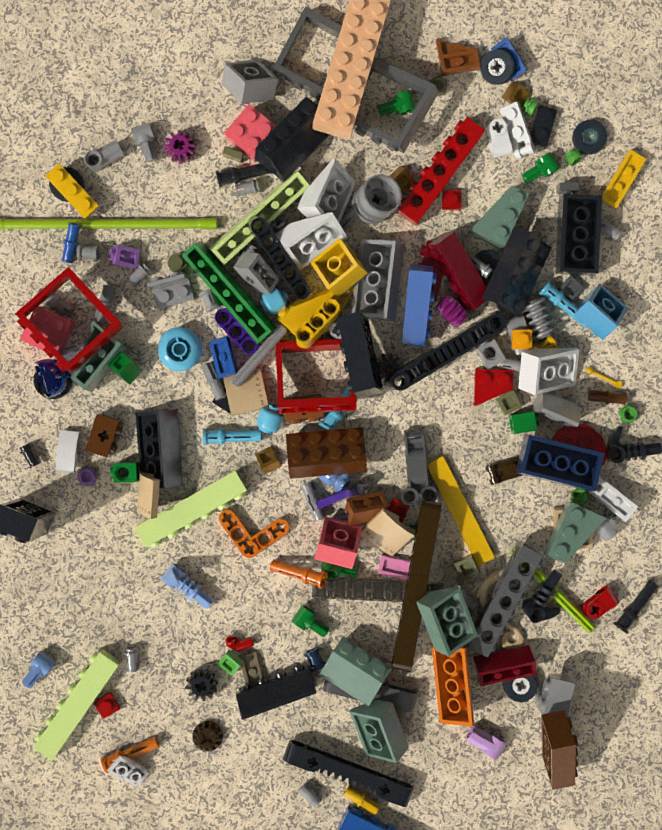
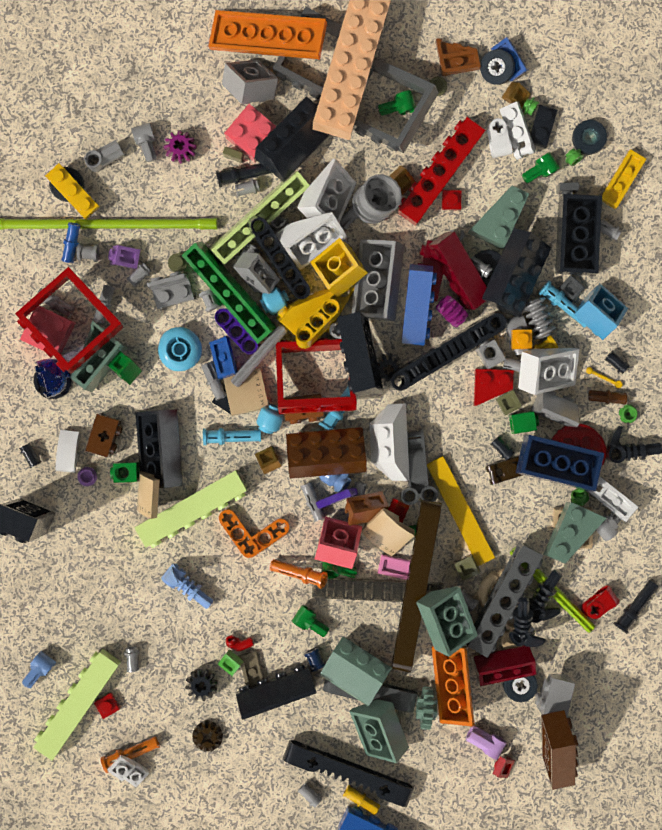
(268, 34): none -> orange plate
(390, 442): none -> white wedge
(426, 708): none -> sand green gear
(503, 767): none -> red plate
(504, 450): none -> black pin
(524, 631): none -> black piece
(617, 362): none -> black pin

